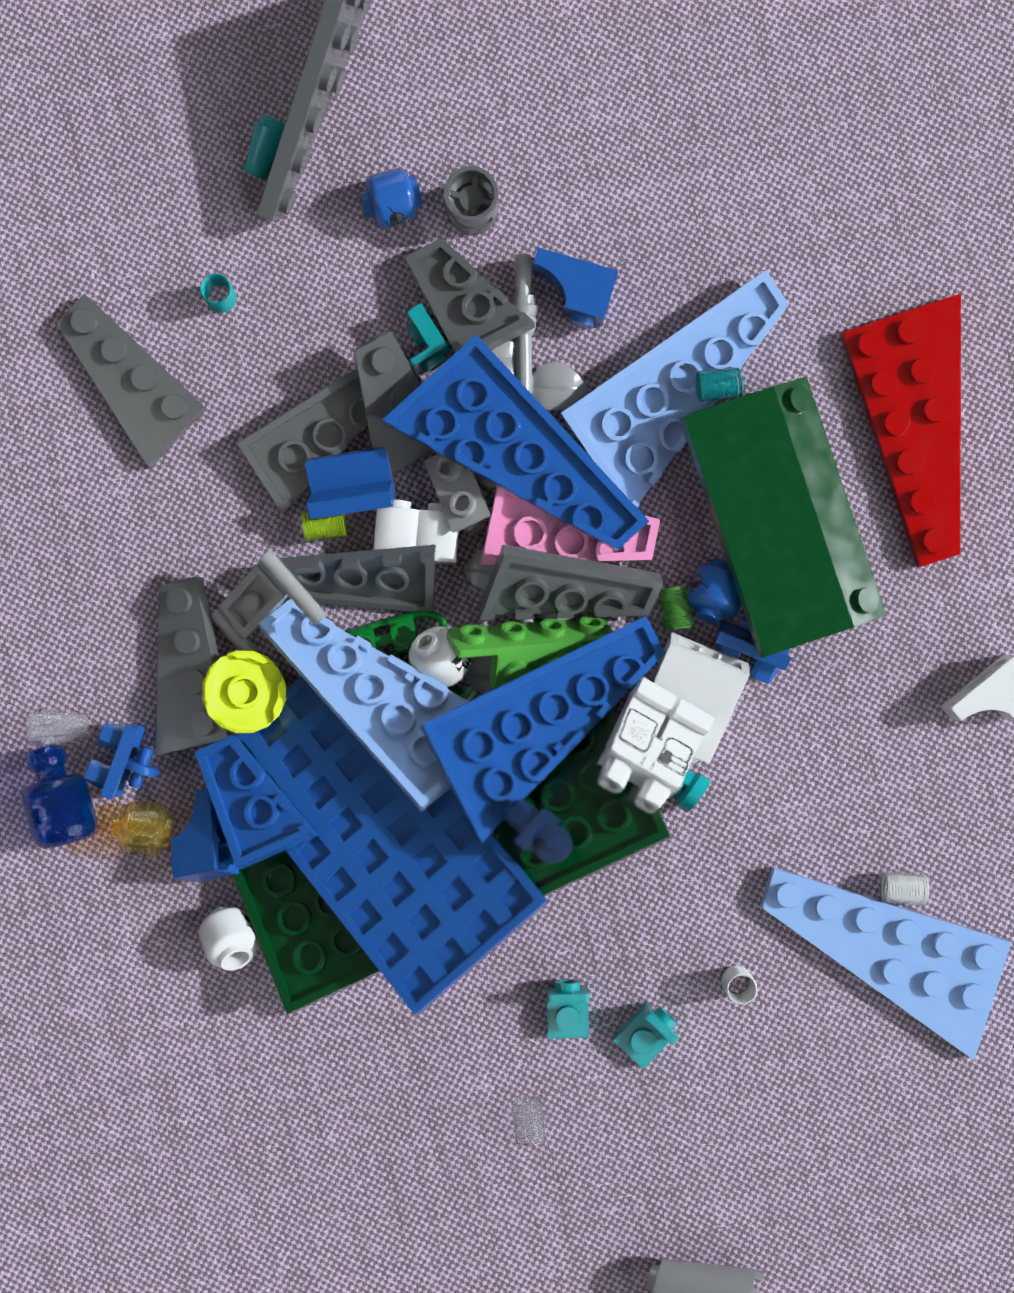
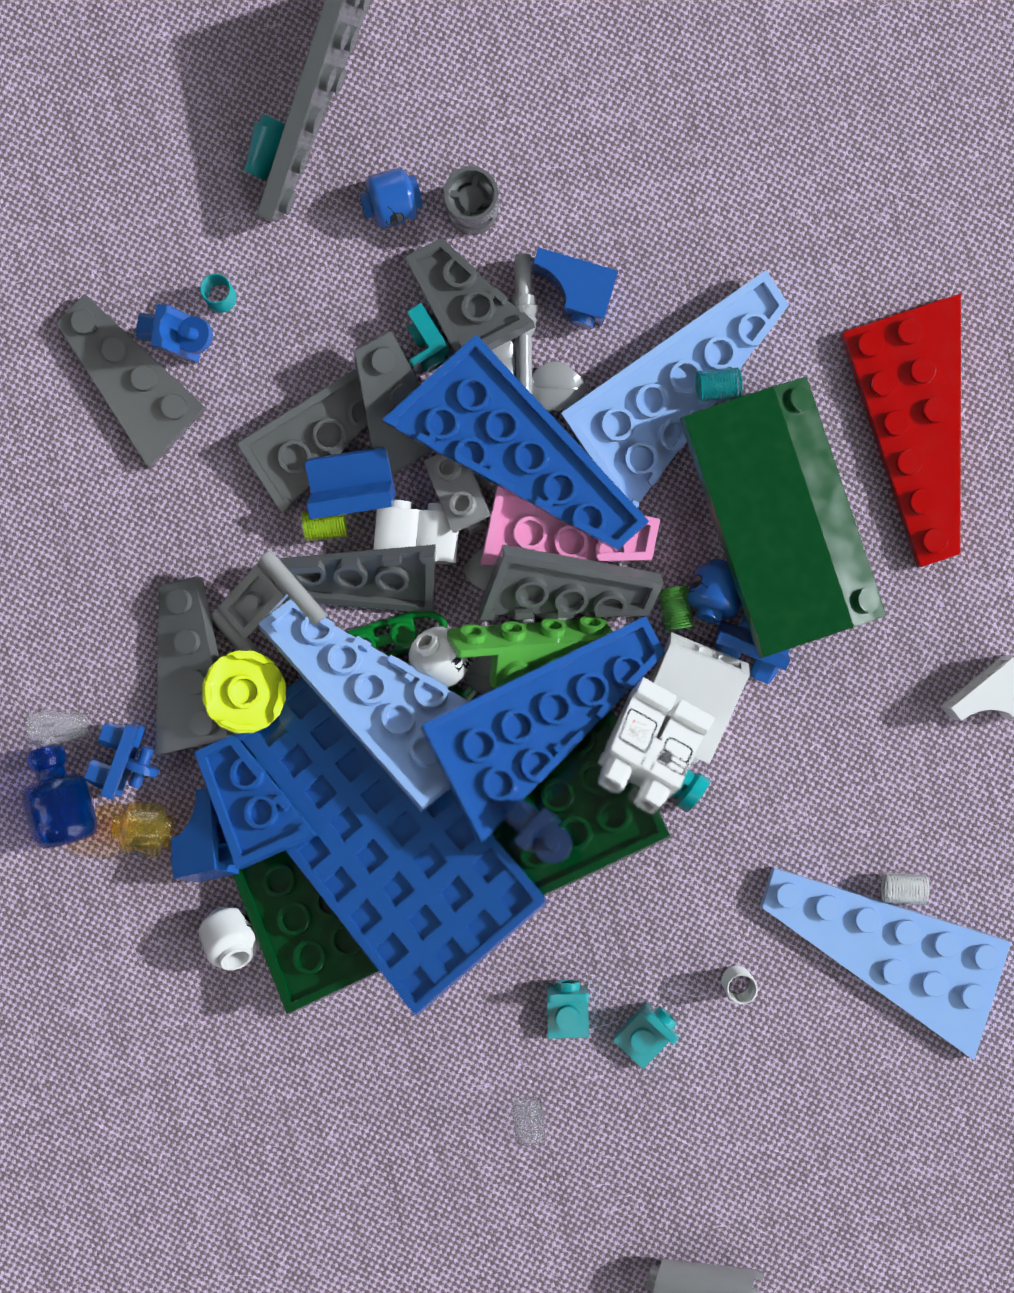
(175, 332): none -> blue hips

